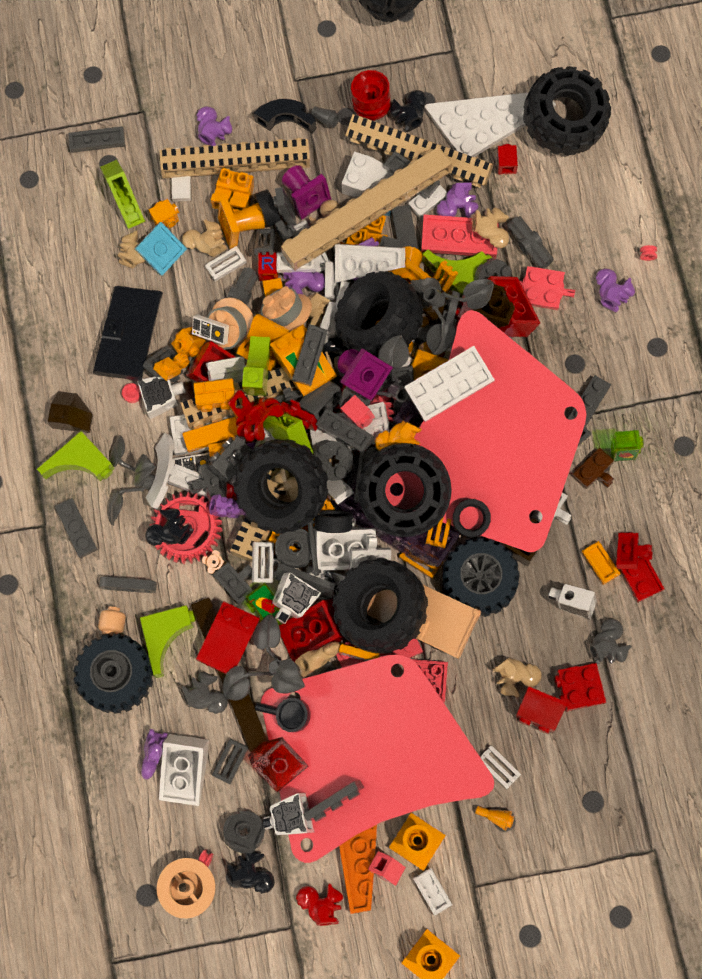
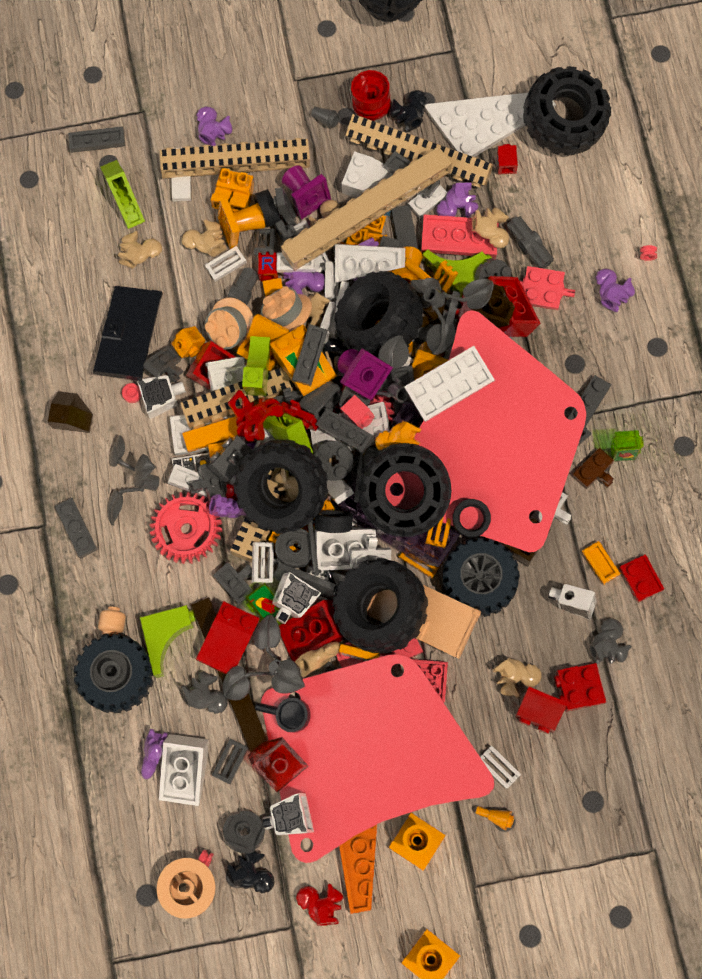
(78, 455): lime arch -> none
(127, 585): dark grey beam -> none
(160, 248): medium azure tile -> none
(164, 212): light orange brick -> none
(164, 469): white tile -> none
(170, 368): light orange plate -> none
(172, 532): black animal -> none
(210, 329): tile -> none
(214, 394): light orange brick -> none
(219, 563): light nougat plate -> none
(284, 111): black arch -> none
(334, 802): dark grey plate -> none
(386, 868): coral brick -> none
(432, 891): white plate -> none
(629, 551): red plate -> none

